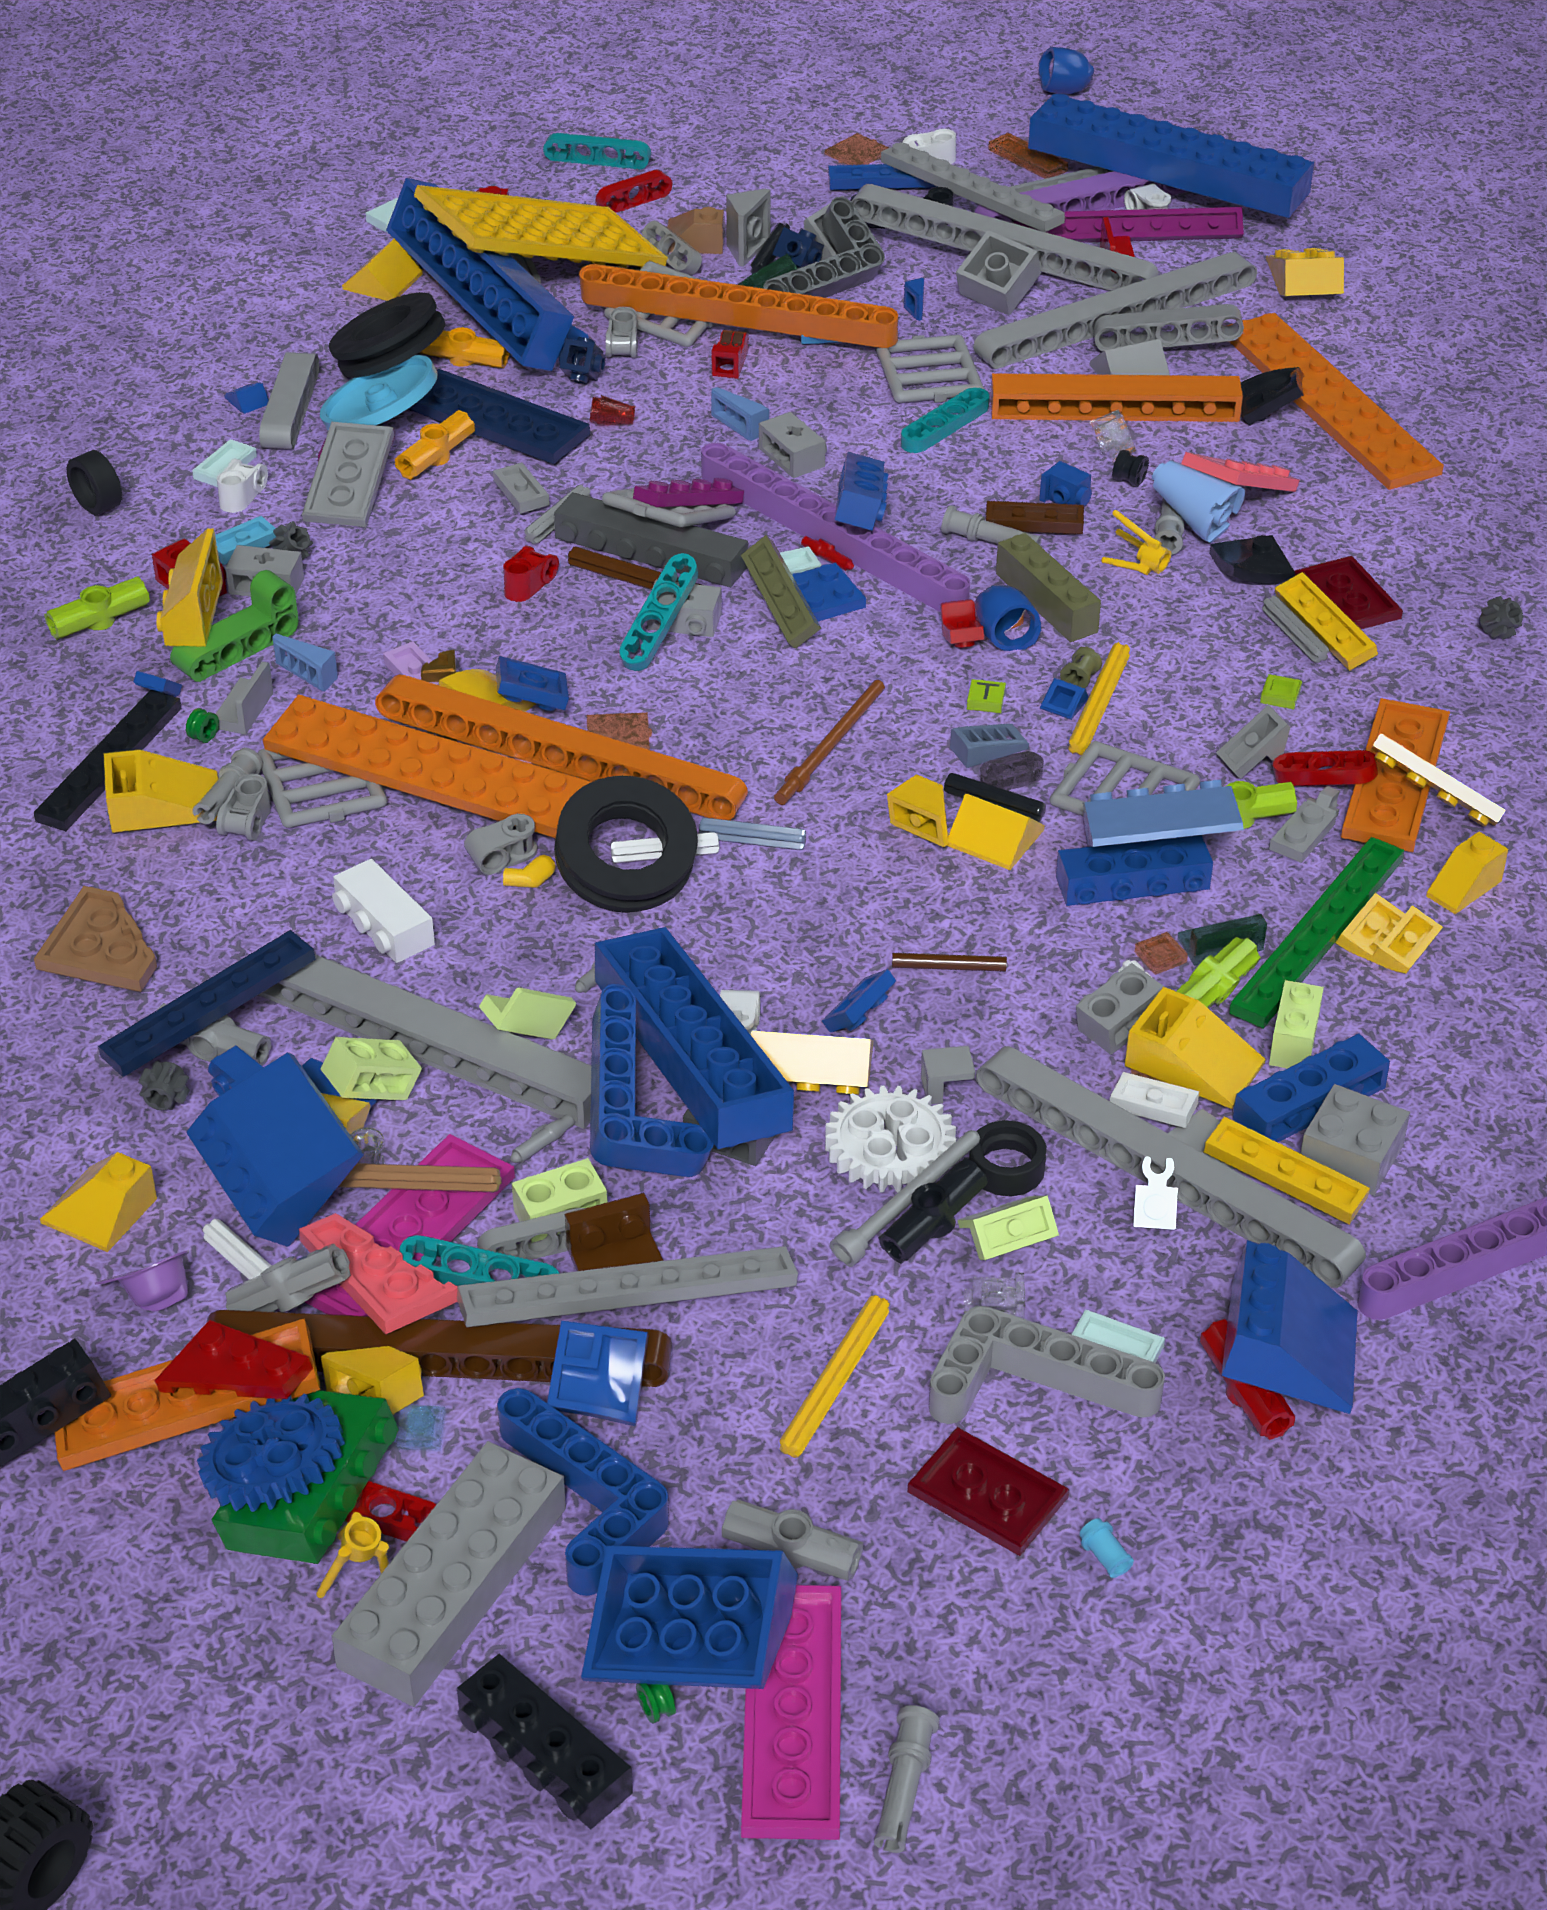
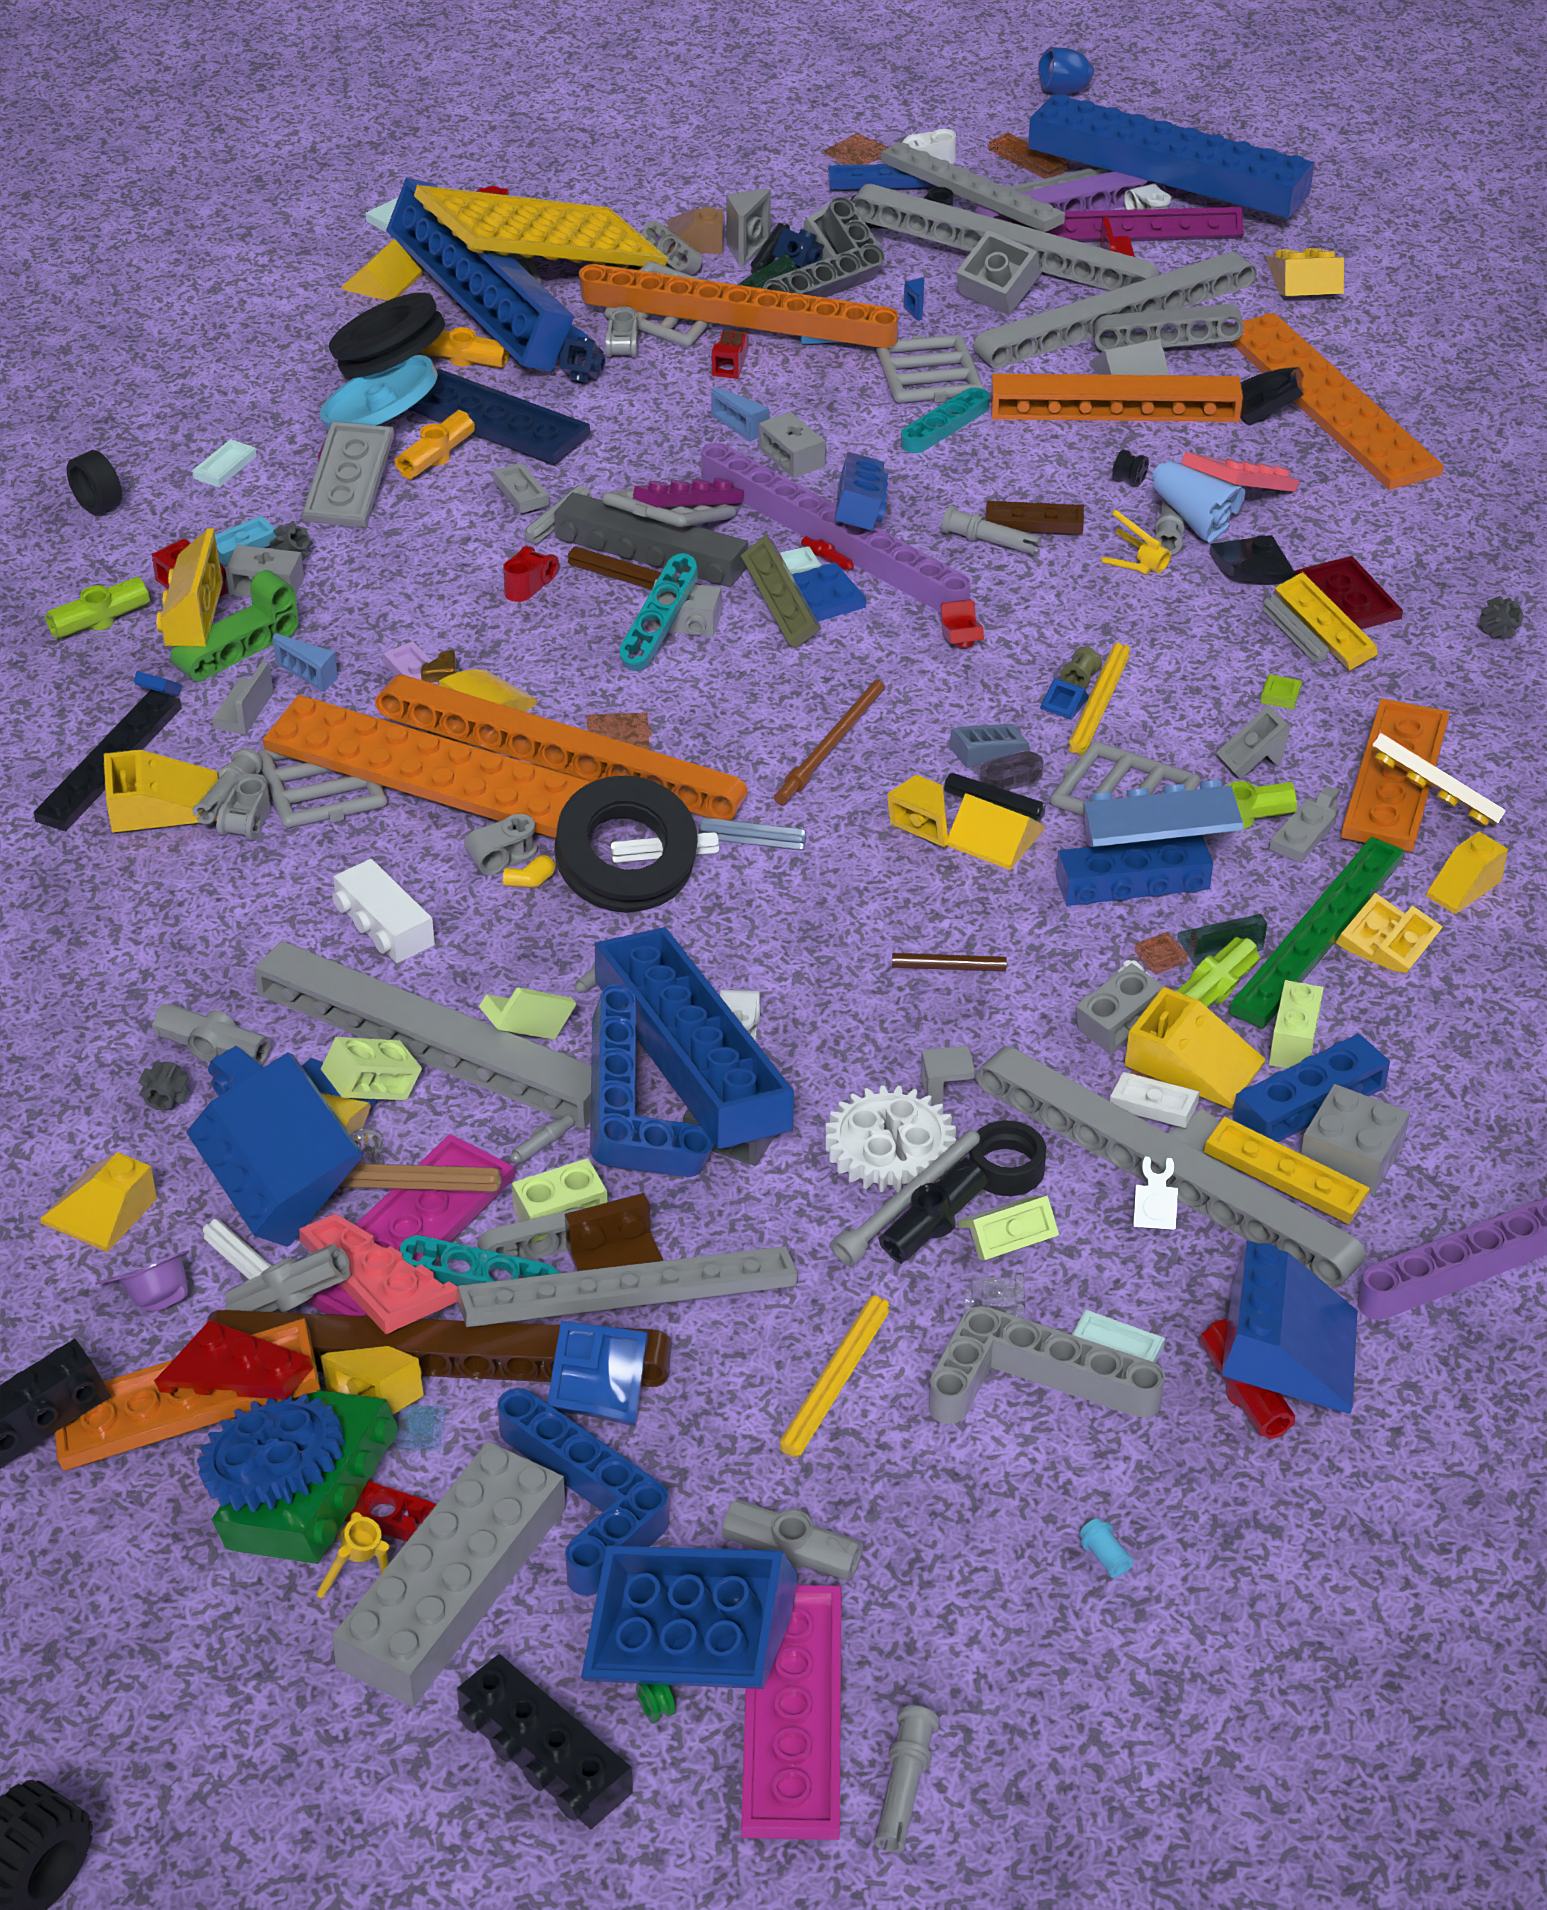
(98, 943): medium nougat plate -> none
(202, 725): green bush -> none
(206, 1003): dark blue plate -> none
(240, 485): white piece -> none
(248, 397): blue slope -> none
(289, 400): light grey beam -> none
(531, 683): blue plate -> none
(597, 147): teal beam -> none
(611, 412): clear red cone -> none
(645, 194): red beam -> none
(819, 1059): slope -> none
(865, 996): blue plate -> none
(986, 696): lime tile -> none
(988, 1491): dark red tile -> none
(1002, 609): blue piece -> none
(1049, 587): olive brick -> none
(1065, 485): blue brick -> none
(1113, 435): clear brick -> none
(1346, 767): red beam -> none

